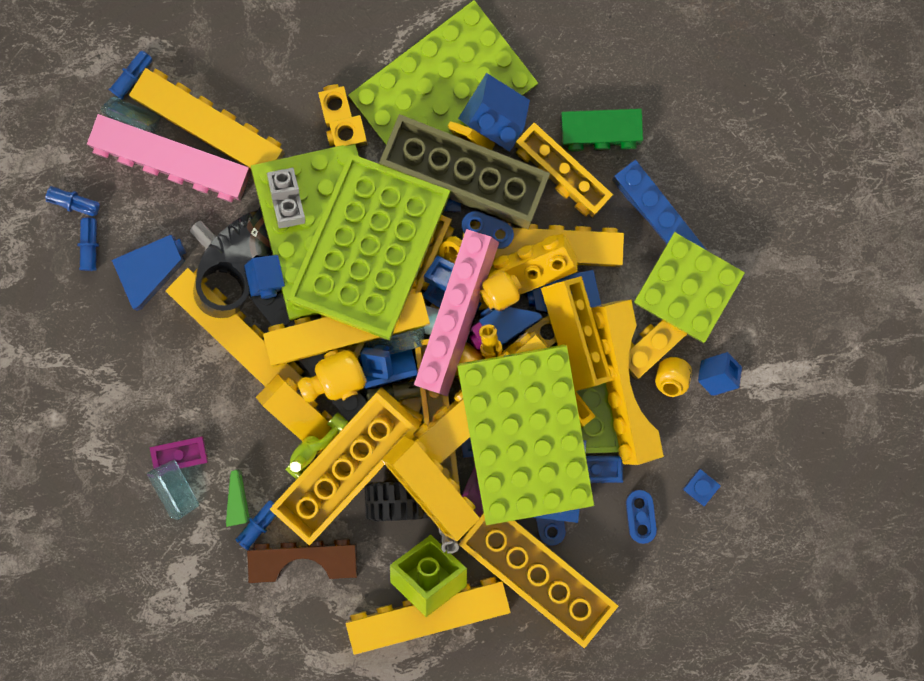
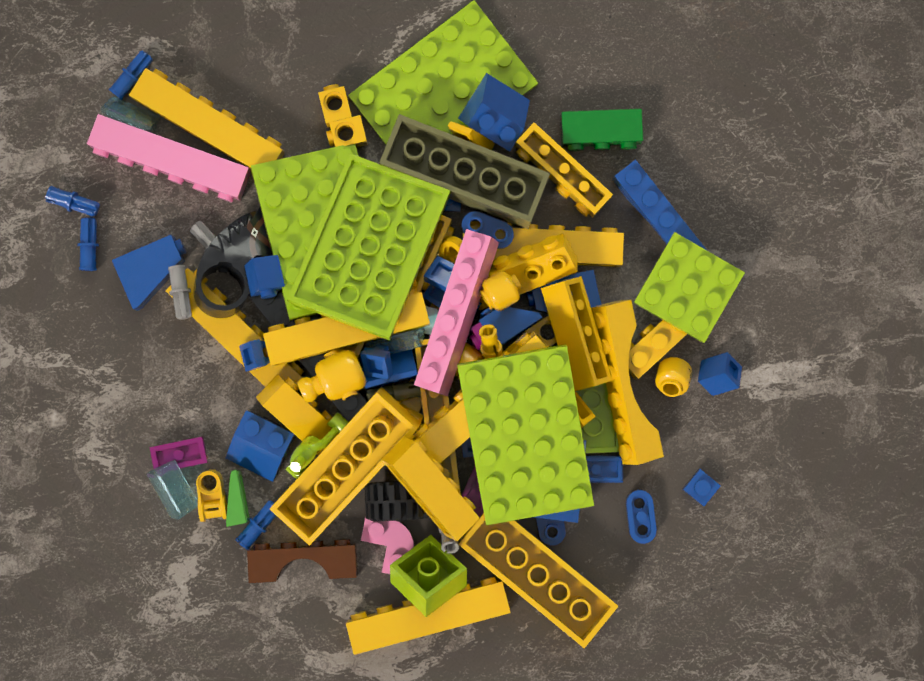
(180, 292): none -> light grey axle
(211, 497): none -> yellow piece
(253, 355): none -> blue tile
(260, 445): none -> blue slope
(286, 198): light grey slope -> none
(390, 534): none -> bright pink plate

